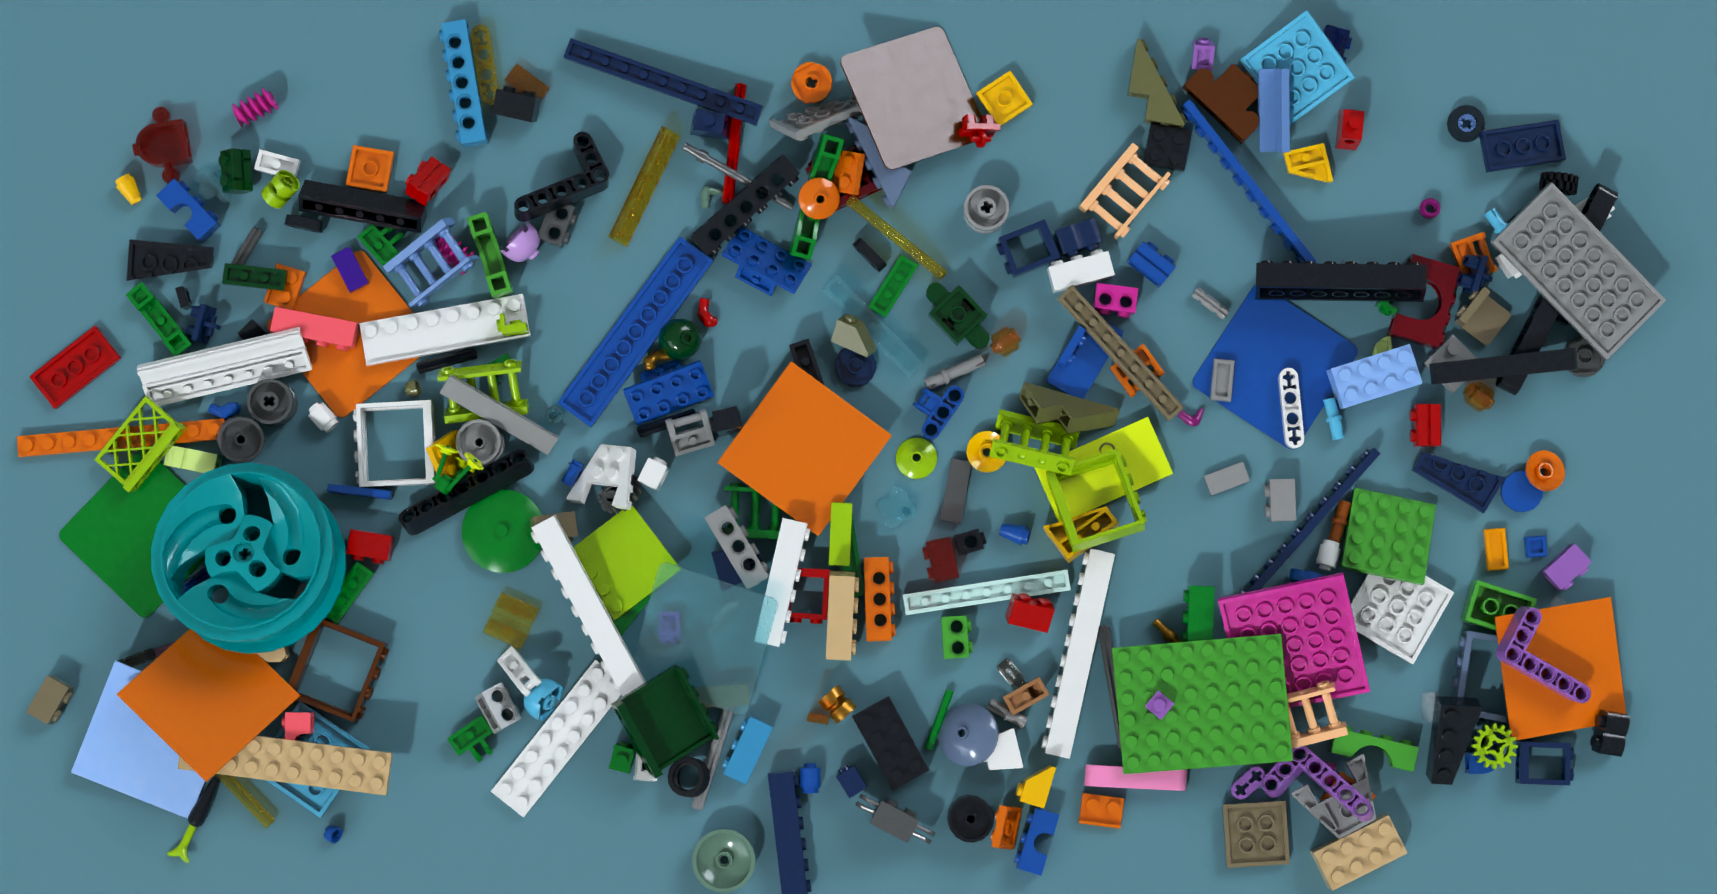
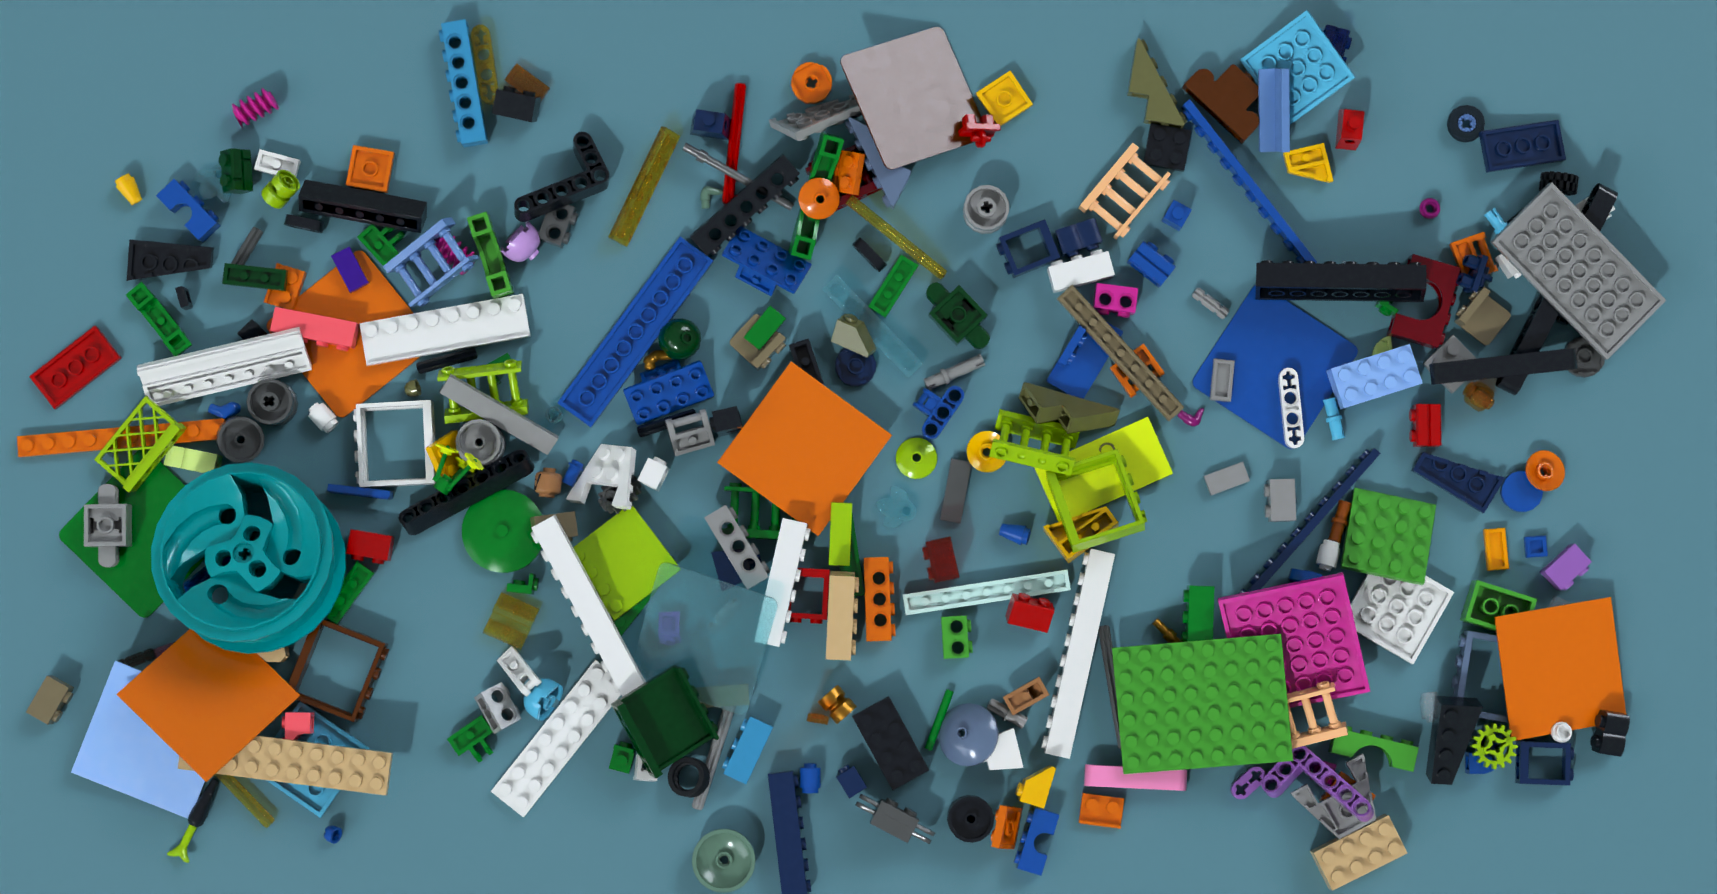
(108, 525): none -> light grey brick
(164, 144): clear red piece -> none
(204, 323): dark blue hips -> none
(427, 181): red brick -> none
(515, 328): lime bracket -> none
(519, 586): none -> green bracket
(548, 483): none -> medium nougat head
(663, 82): dark blue plate -> none
(704, 315): red arm -> none
(750, 353): none -> dark tan bracket
(764, 328): none -> green tile
(960, 542): black brick -> none
(1005, 341): clear orange head -> none
(1011, 673): clear smoke piece -> none
(1159, 705): medium lavender plate -> none
(1176, 215): none -> blue brick
(1203, 54): medium lavender bracket -> none
(1255, 834): dark tan plate -> none
(1536, 665): medium lavender beam -> none
(1561, 732): none -> white plate

